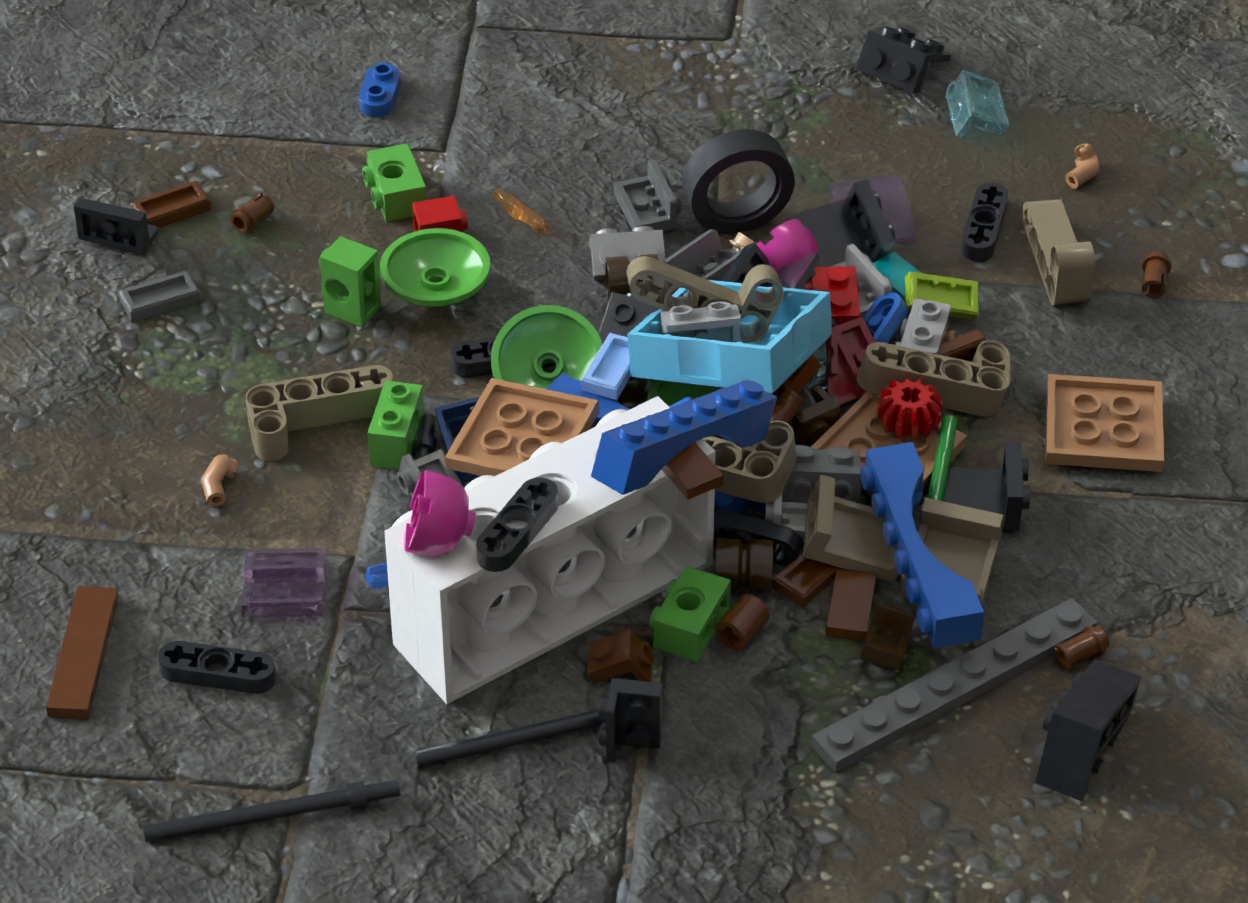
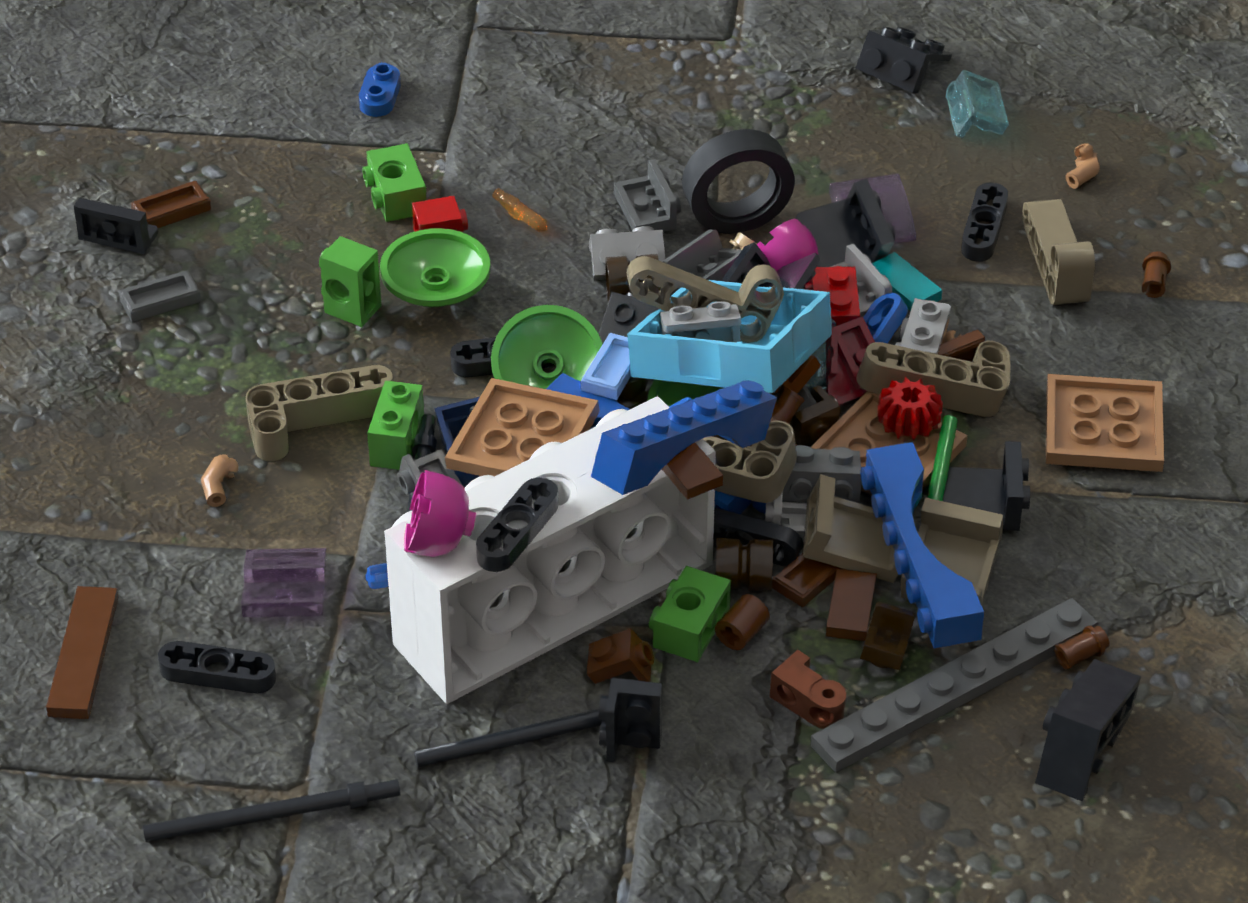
(246, 217): reddish brown pin -> none
(807, 692): none -> copper leg
(956, 292): lime plate -> none

